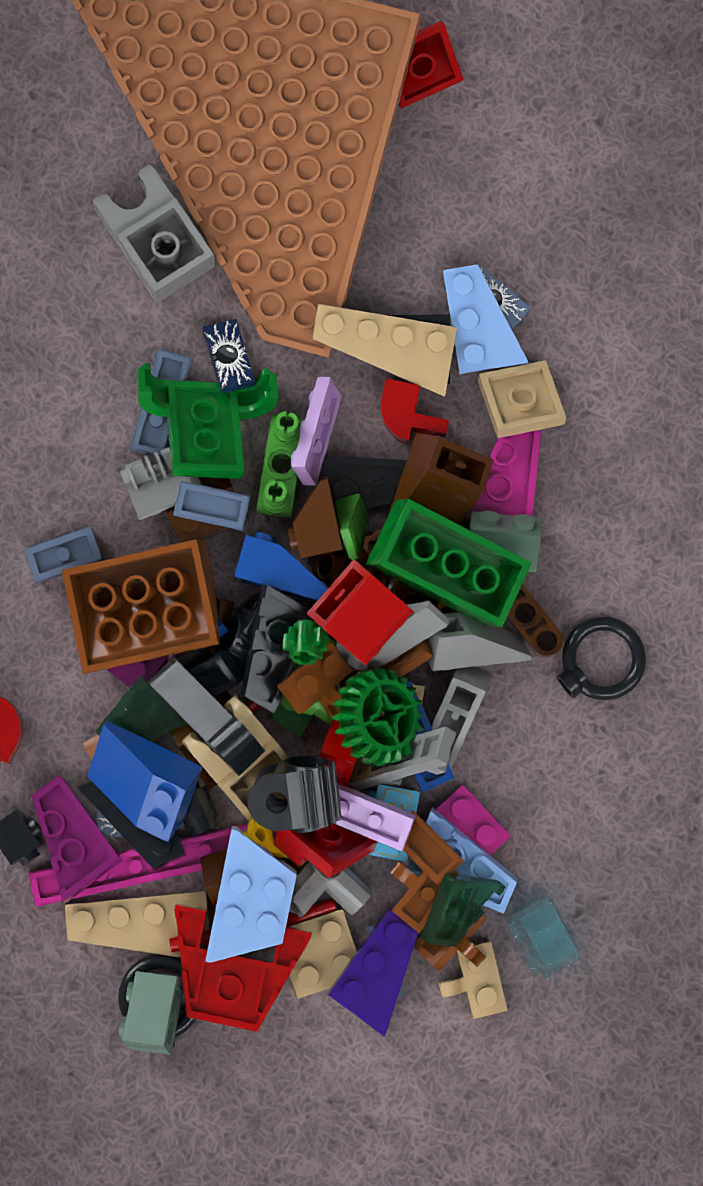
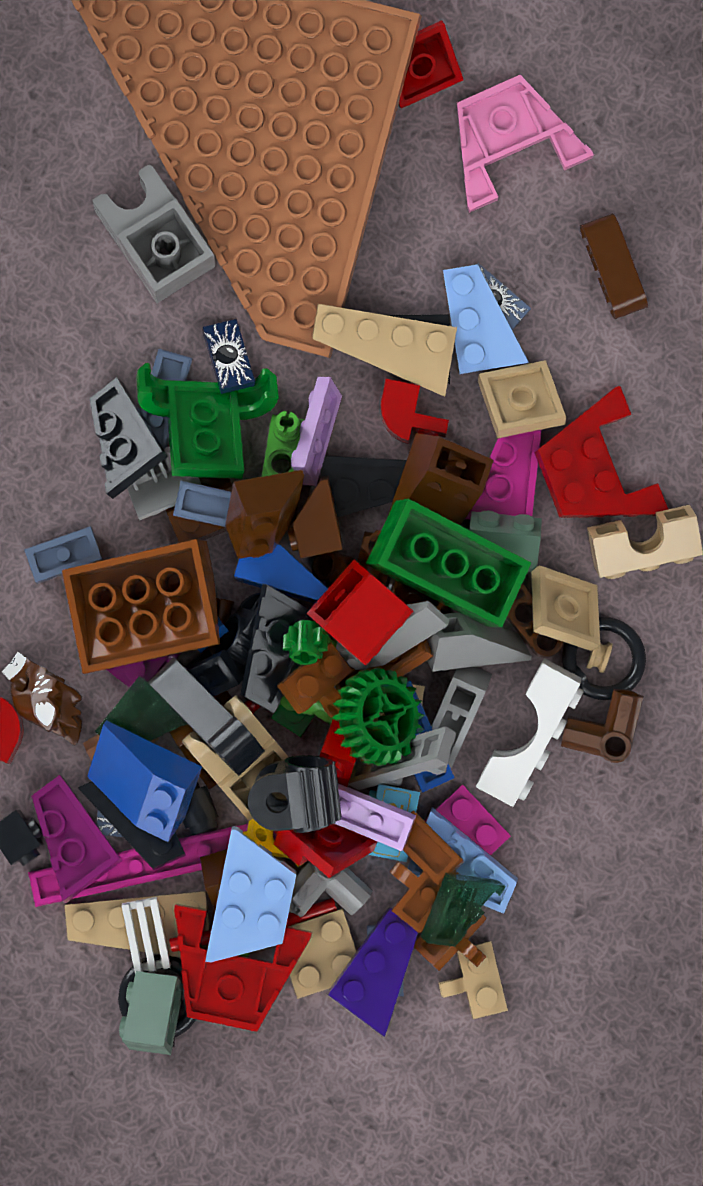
(44, 698): none -> reddish brown piece
(124, 436): none -> wing
(151, 964): none -> white tile
(262, 512): none -> reddish brown slope
(353, 523): bright green slope -> none
(504, 123): none -> bright pink wing
(509, 771): none -> white arch
(544, 937): clear light blue brick -> none
(565, 608): none -> tan plate
(583, 473): none -> red wing
(600, 657): none -> tan bush
(613, 261): none -> reddish brown beam
(620, 722): none -> reddish brown piece
(674, 541): none -> tan arch

